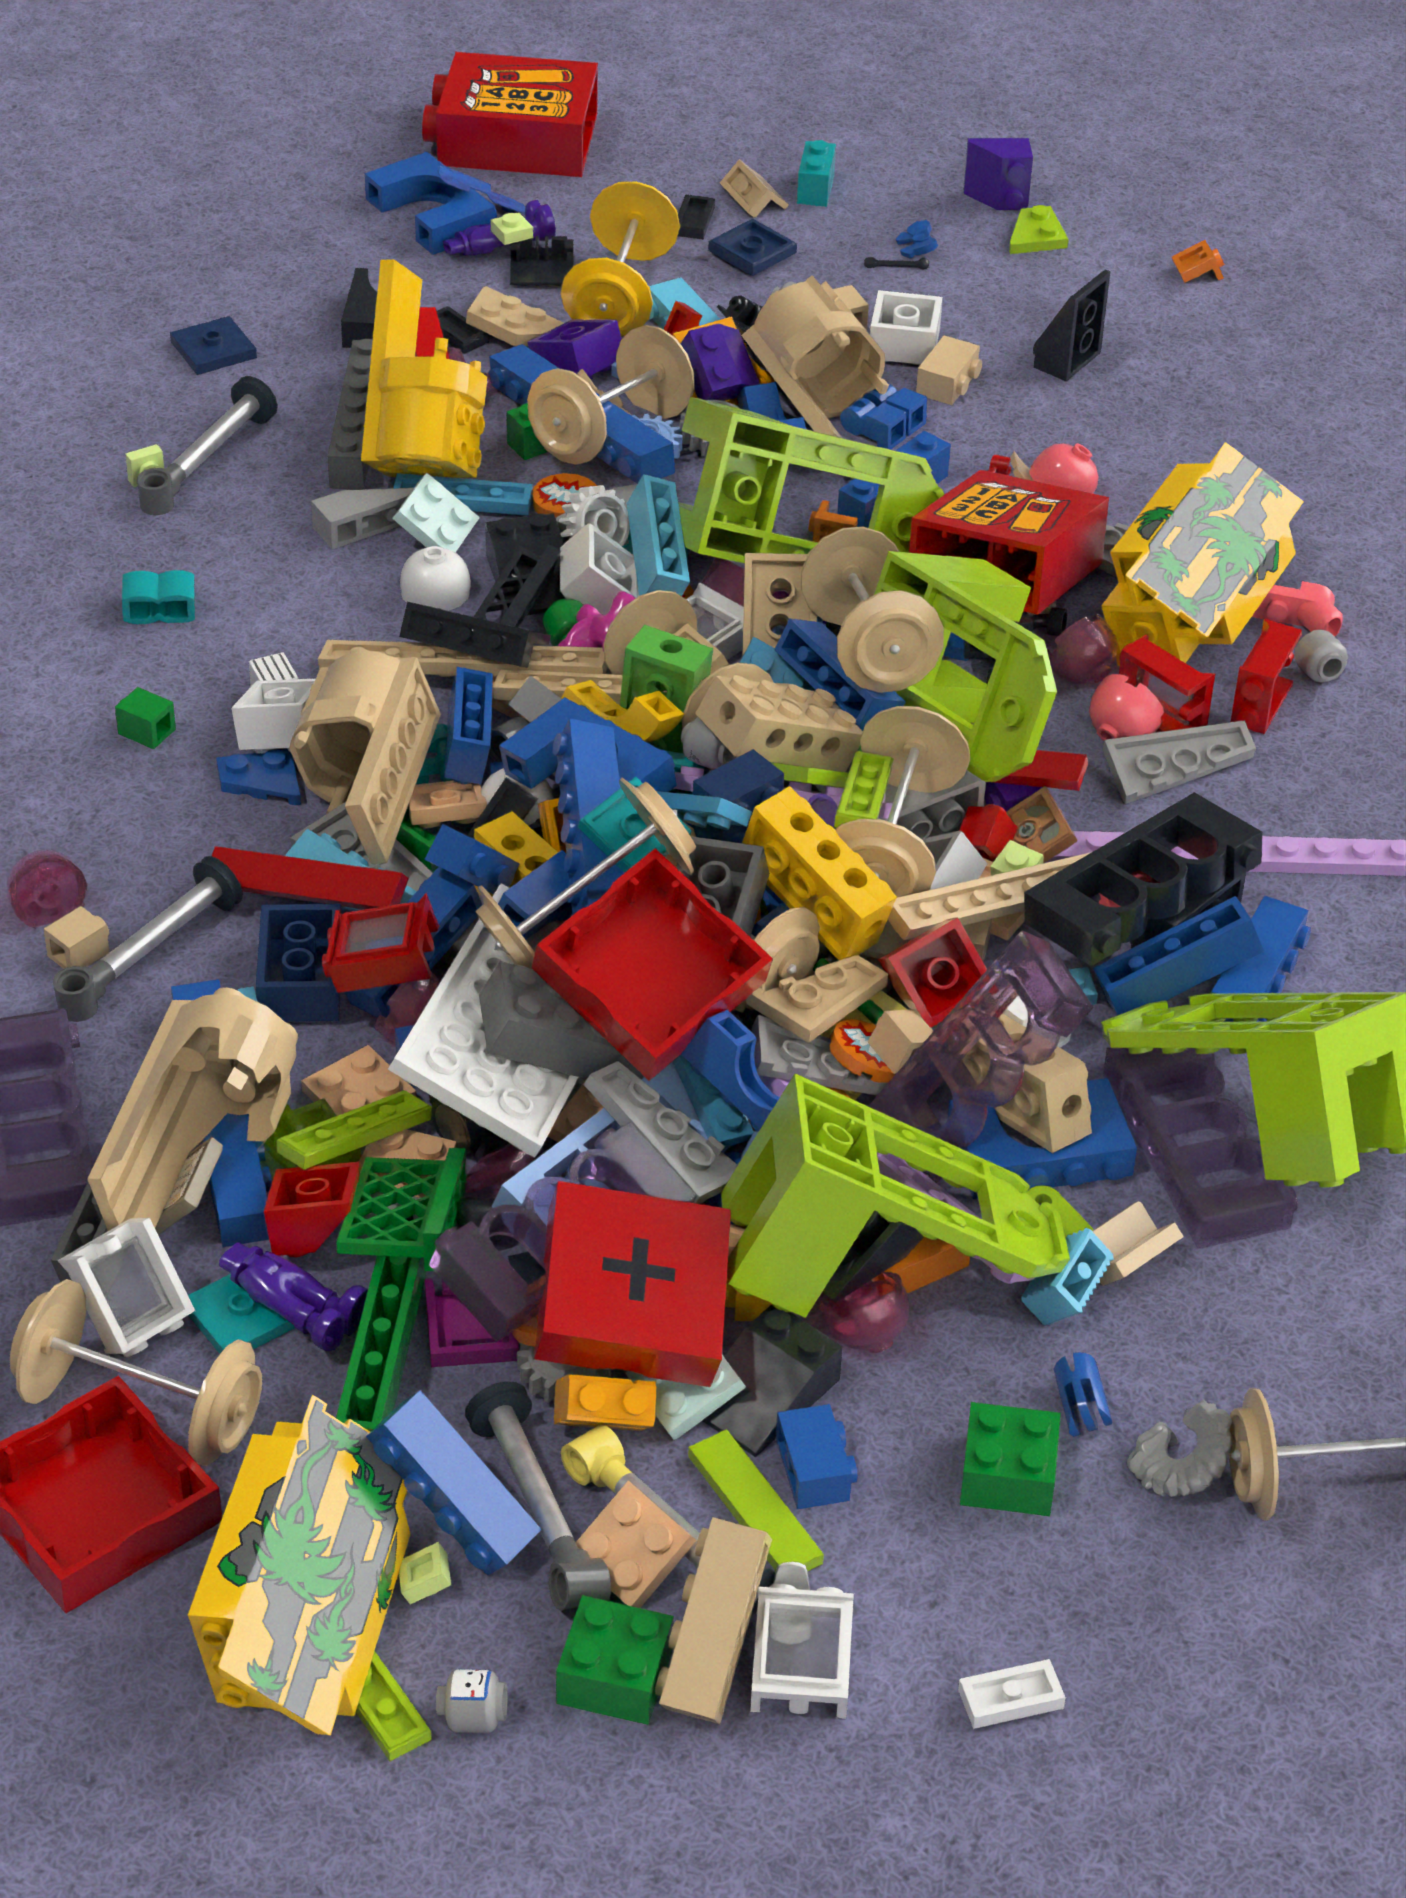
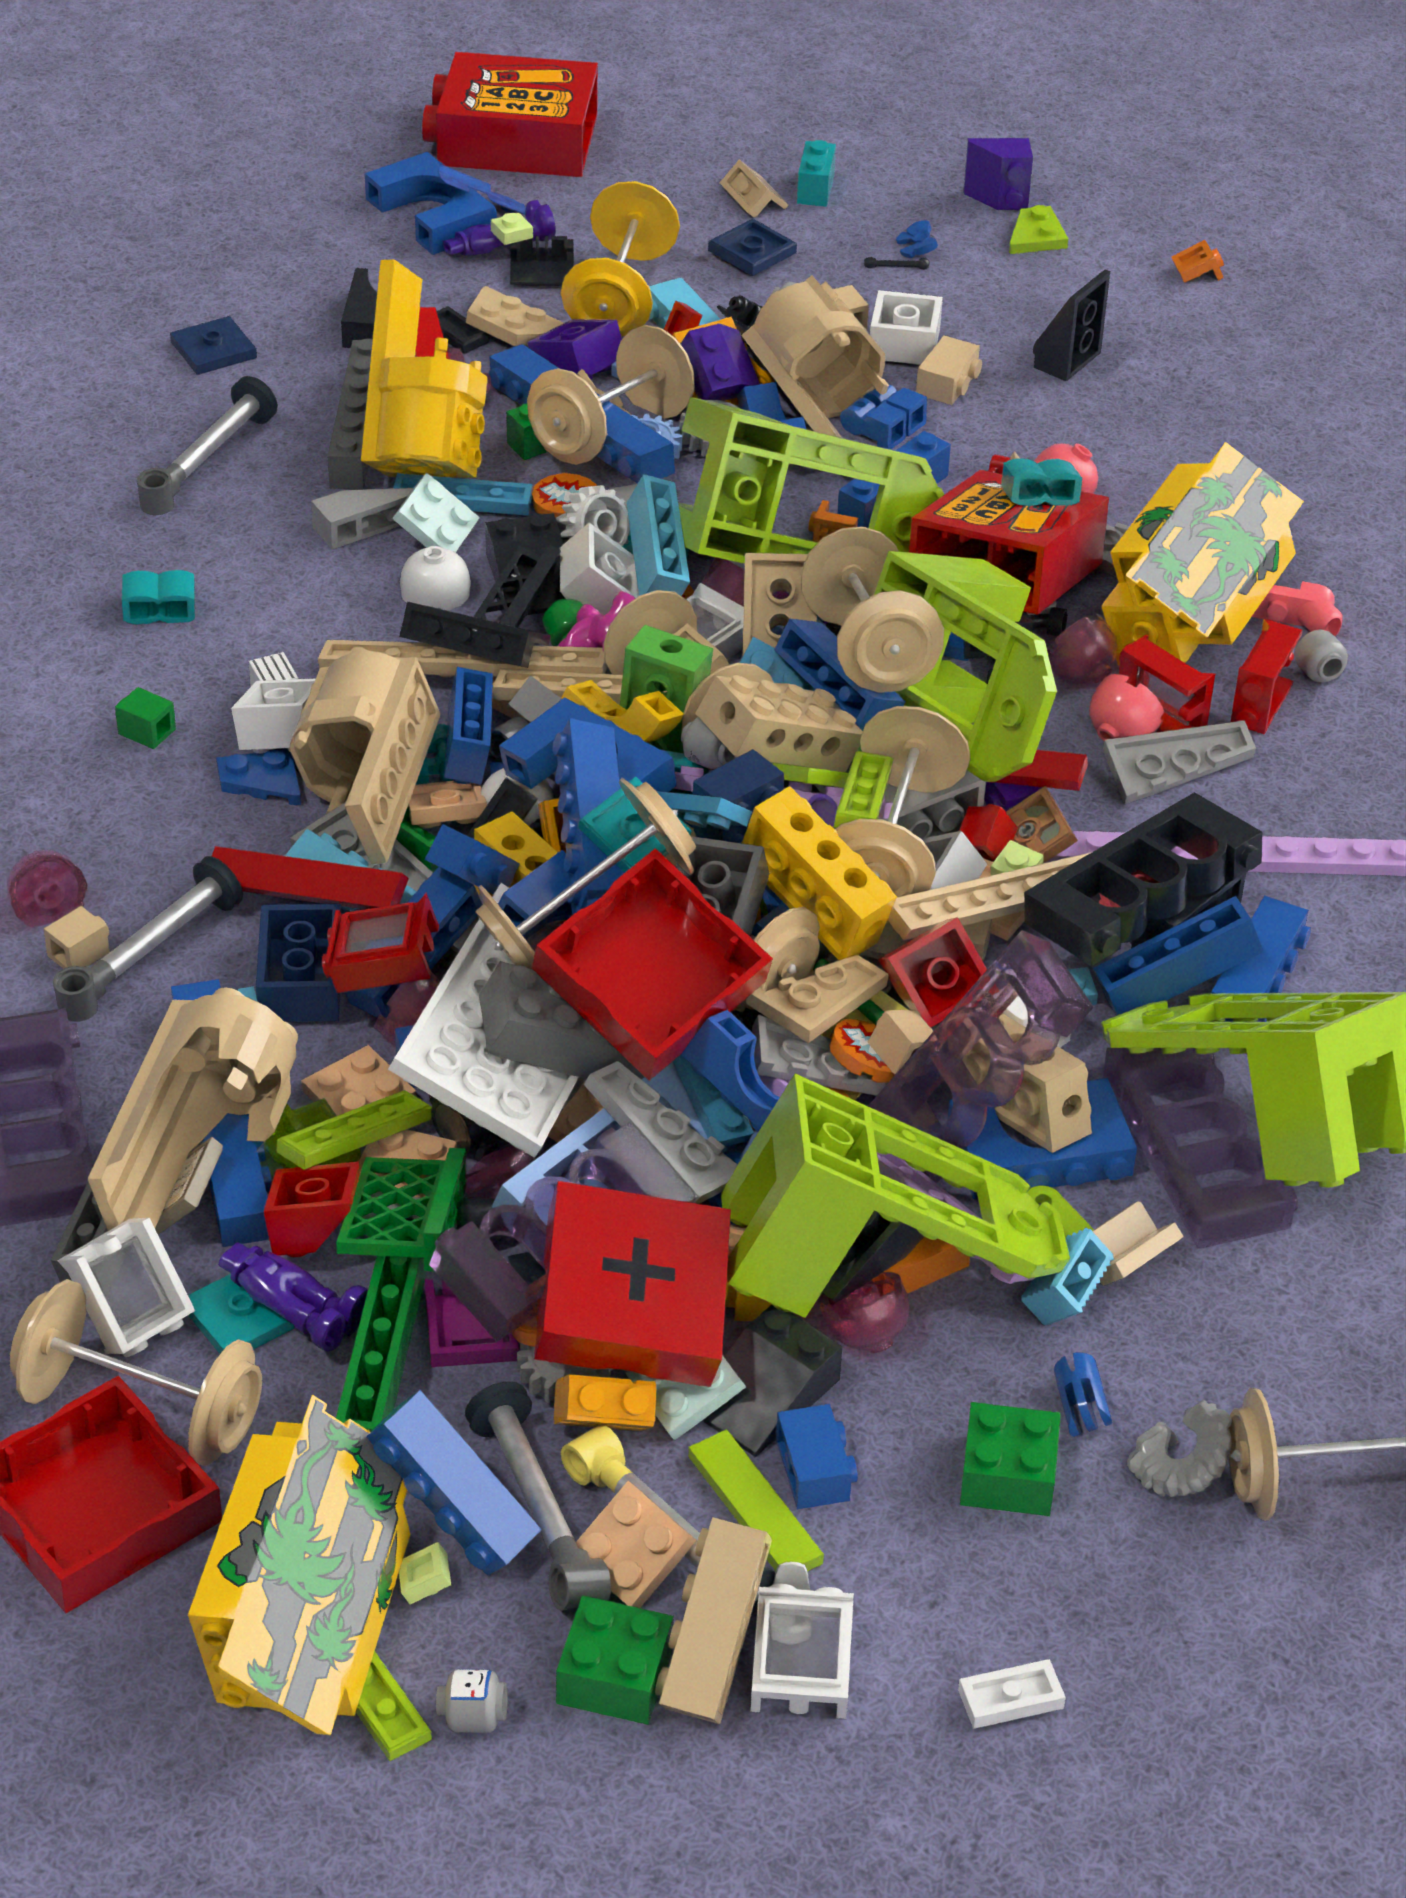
(141, 460): yellowish green plate -> none
(695, 216): black tile -> none
(1048, 481): none -> teal brick

